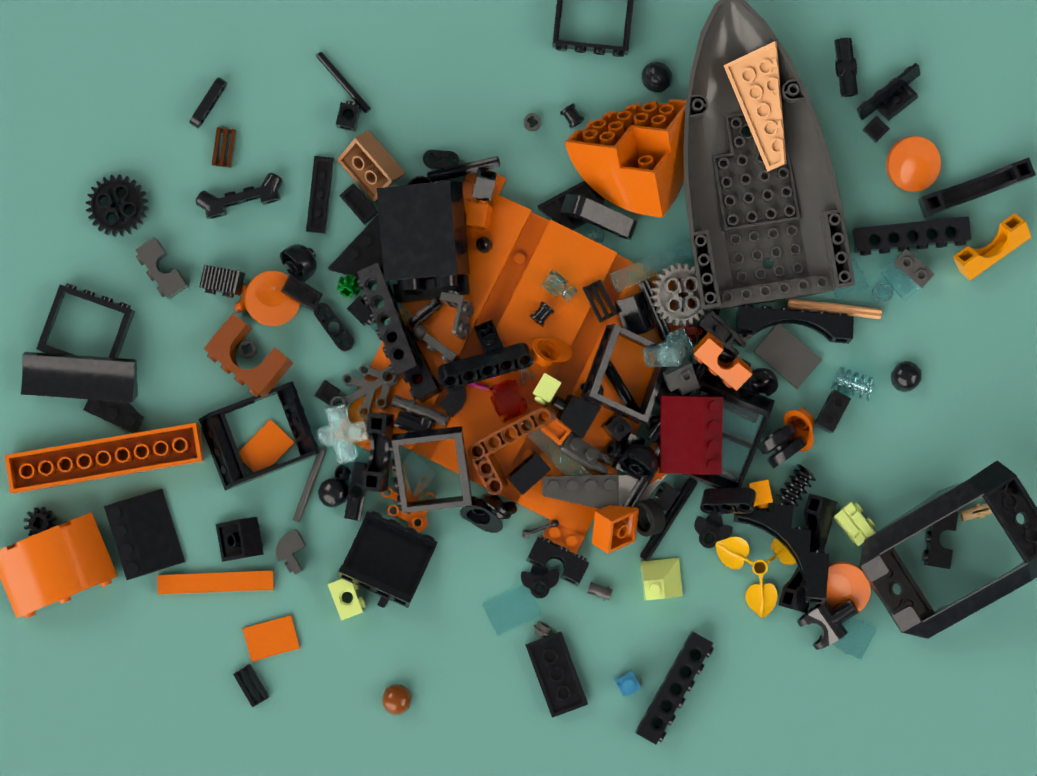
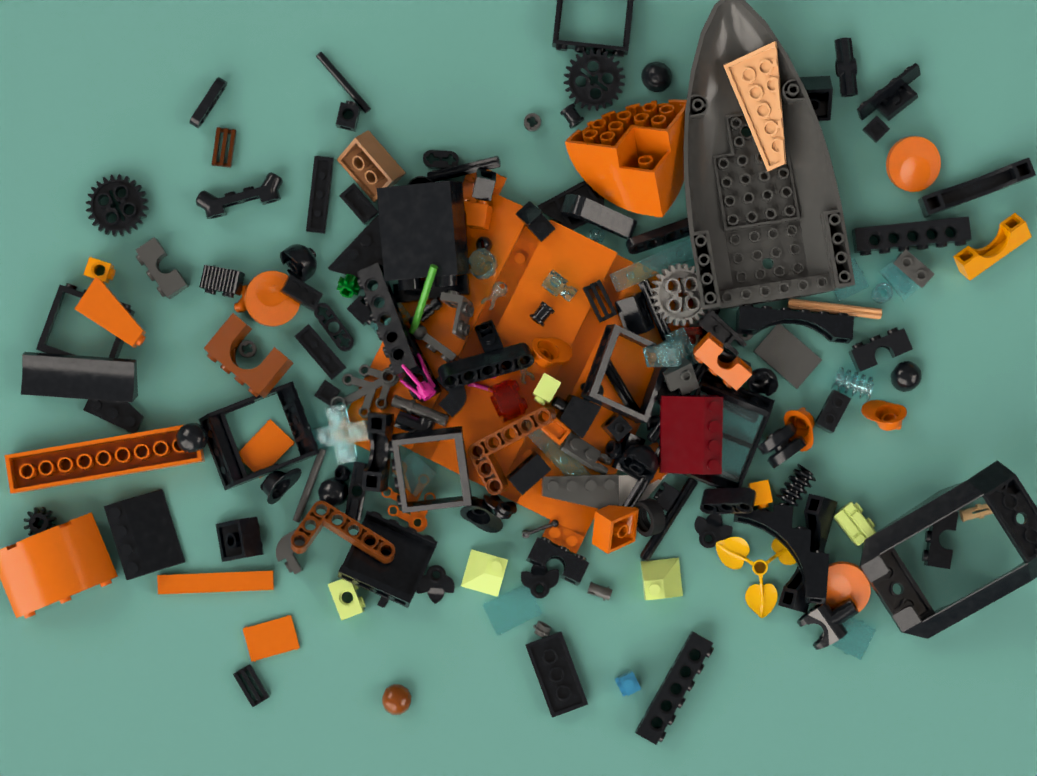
(92, 266): none -> light orange brick
(107, 311): none -> orange slope
(192, 437): none -> black hair
(279, 483): none -> black piece
(320, 352): none -> black plate
(341, 530): none -> dark orange beam
(423, 298): none -> bright green bar
(425, 390): none -> dark pink plant
(436, 586): none -> black plate
(482, 263): none -> clear light blue hair
(484, 572): none -> yellowish green slope
(497, 292): none -> clear light blue arm
(535, 221): none -> black slope
(582, 93): none -> black gear
(644, 241): none -> black beam
(820, 94): none -> black slope
(864, 355): none -> black arch
(886, 414): none -> orange piece

